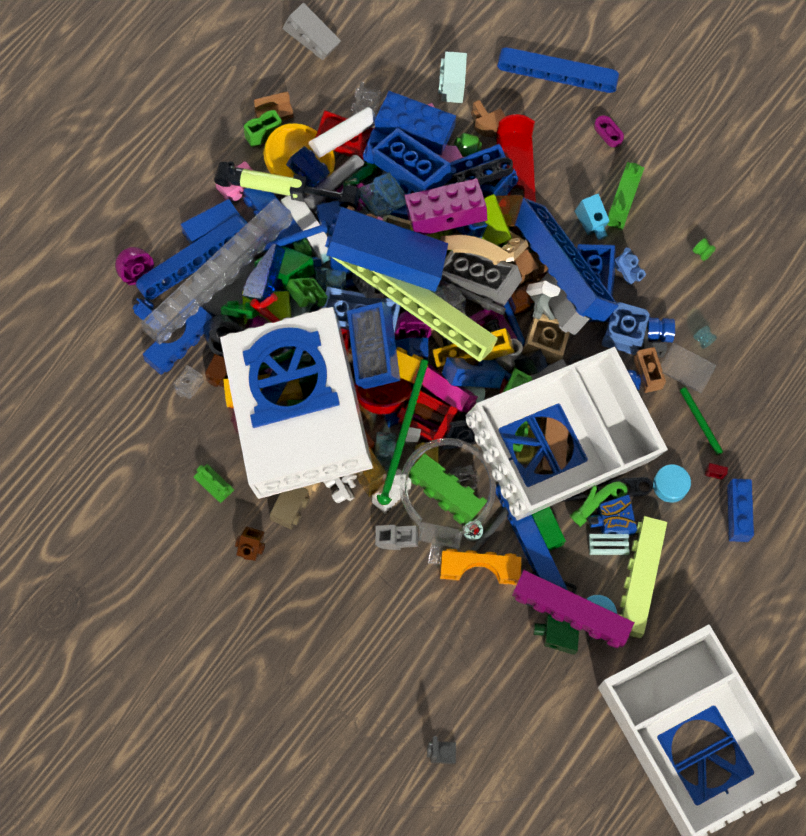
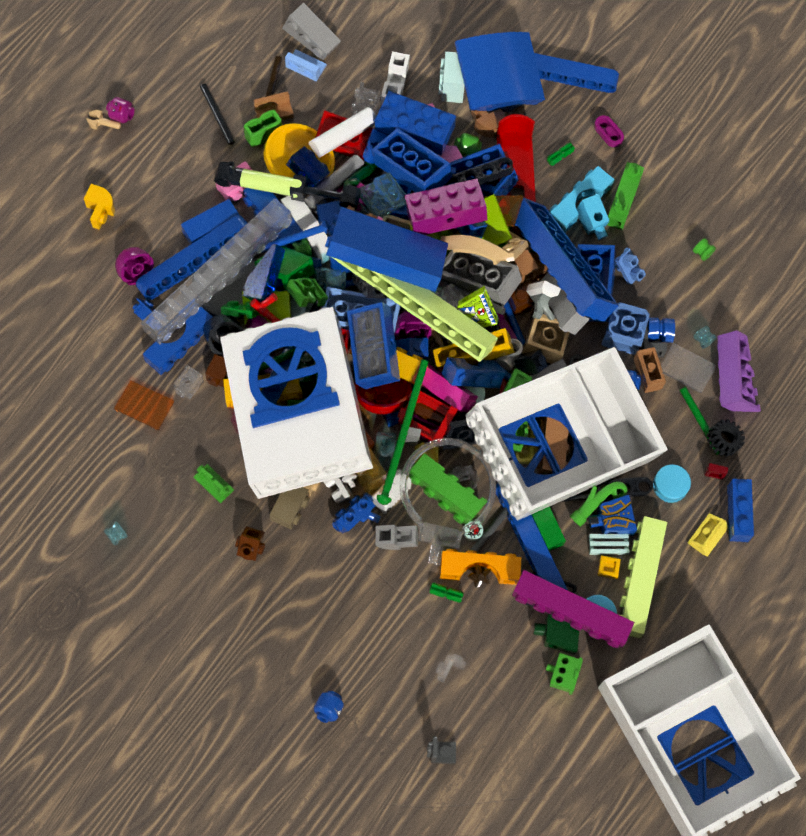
(101, 121): none -> tan bar
(101, 202): none -> yellow brick
(115, 533): none -> clear light blue wheel
(120, 110): none -> magenta head
(144, 405): none -> clear orange piece
(217, 114): none -> black bar
(274, 75): none -> dark brown bar
(304, 64): none -> light blue panel
(328, 706): none -> blue head
(358, 510): none -> blue brick
(396, 74): none -> white arch
(444, 668): none -> clear bracket
(451, 594): none -> green piece
(479, 308): none -> lime torso
(479, 576): none -> dark brown plant
(499, 71): none -> blue slope
(562, 153): none -> green piece
(571, 673): none -> bright green piece
(595, 182): none -> medium azure arch
(609, 567): none -> yellow tile
(708, 534): none -> light yellow slope
(719, 443): none -> black tyre
(736, 373): none -> medium lavender wedge

